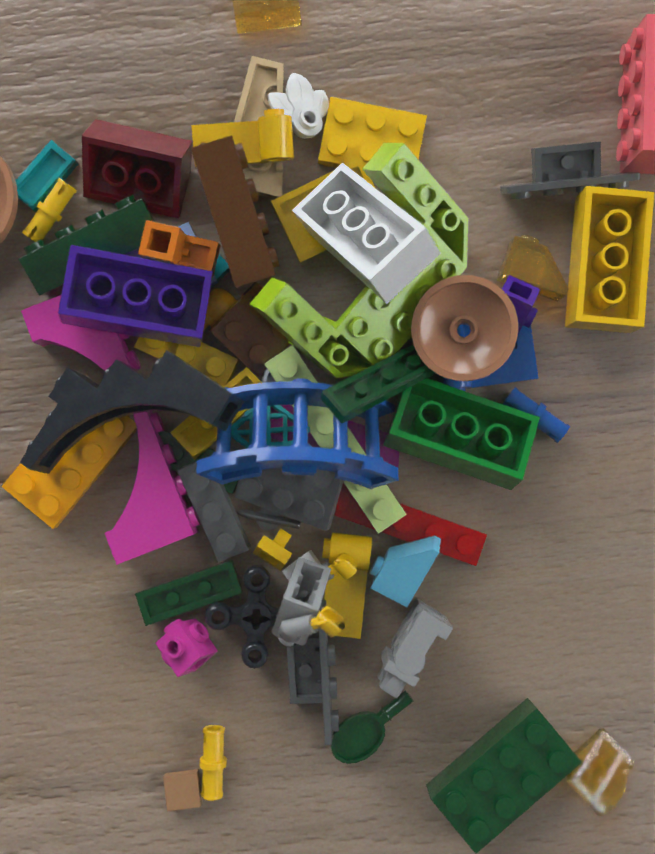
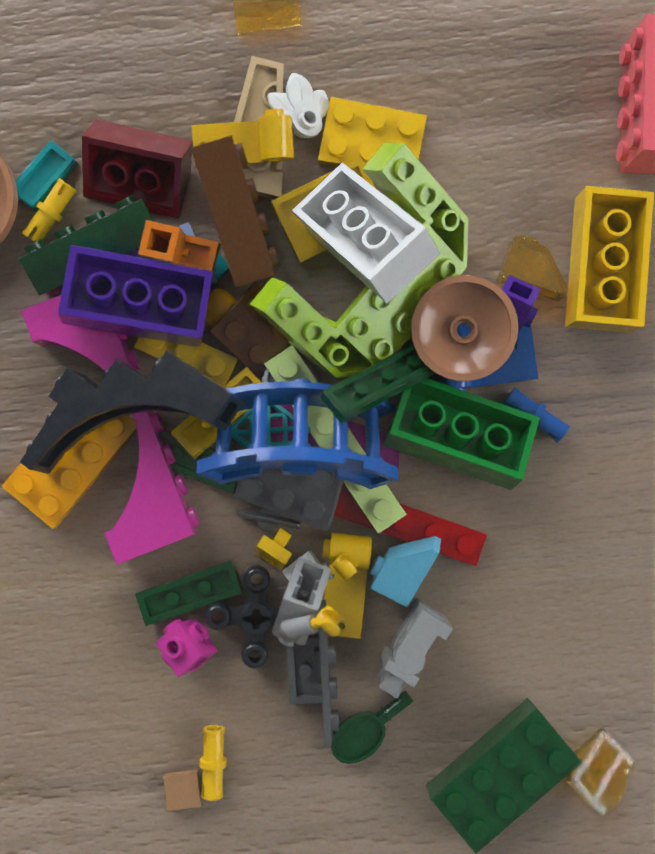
(215, 513): dark grey plate -> none
(567, 167): dark grey bracket -> none

